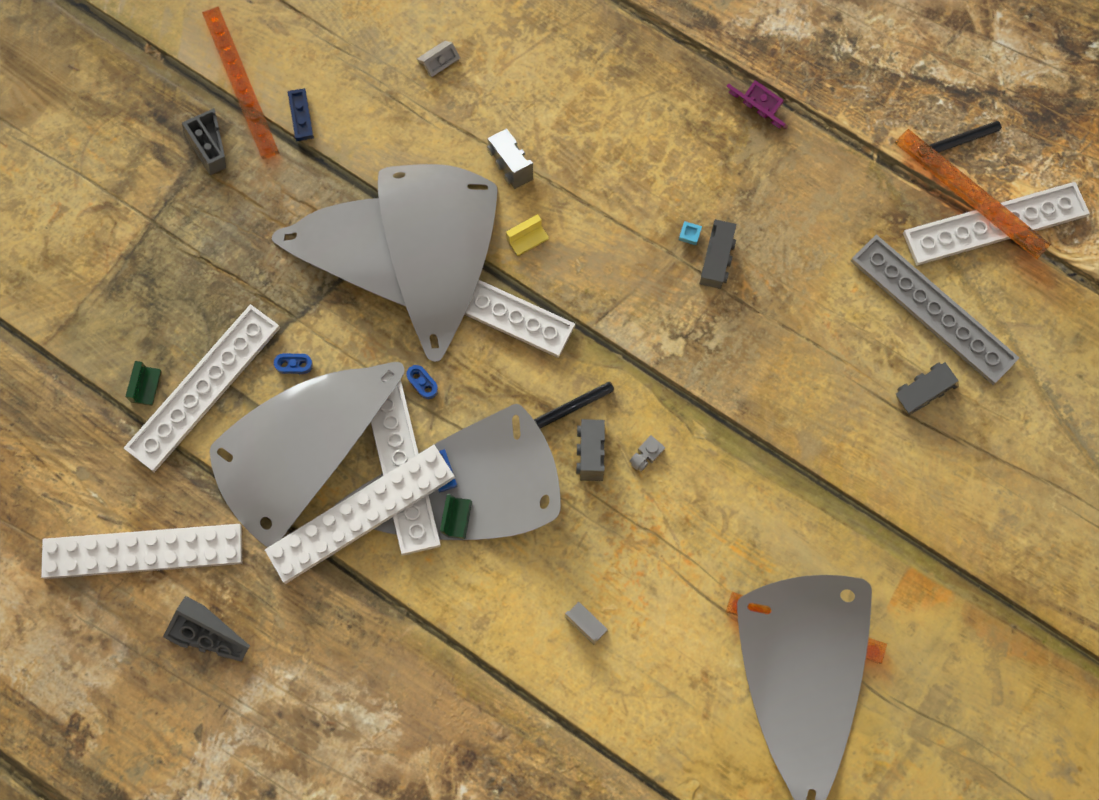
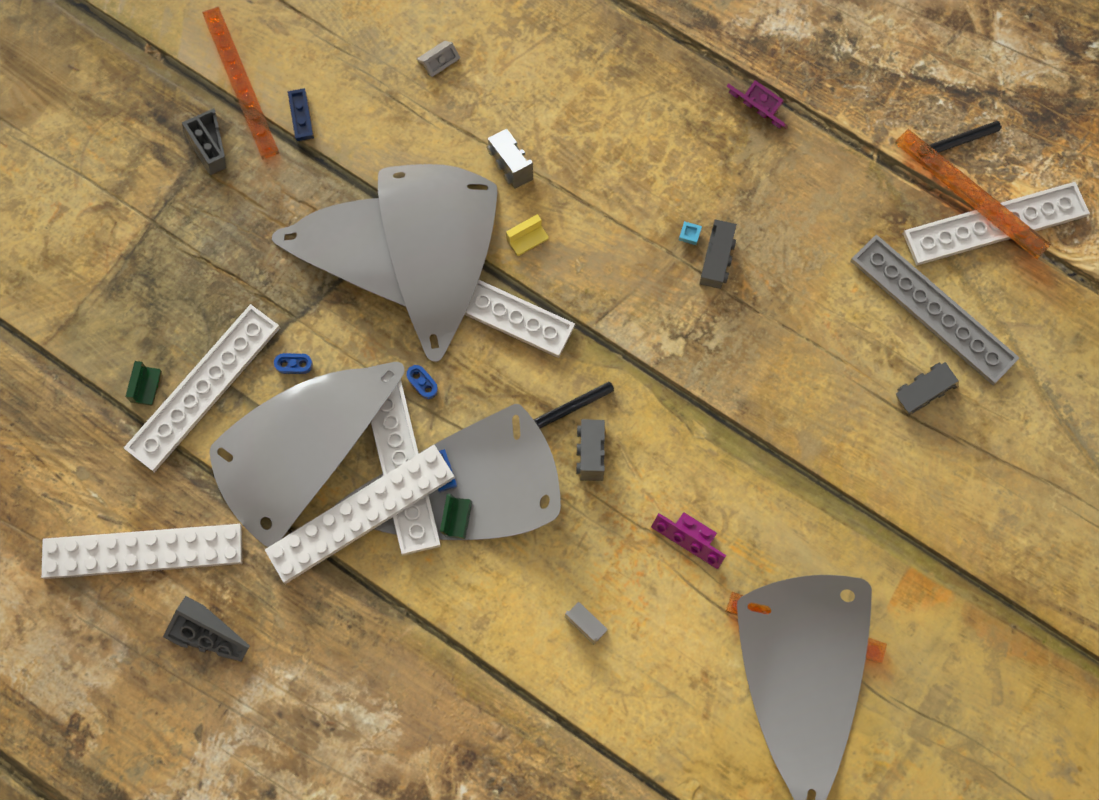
(649, 450): light grey plate -> none
(691, 536): none -> magenta bracket

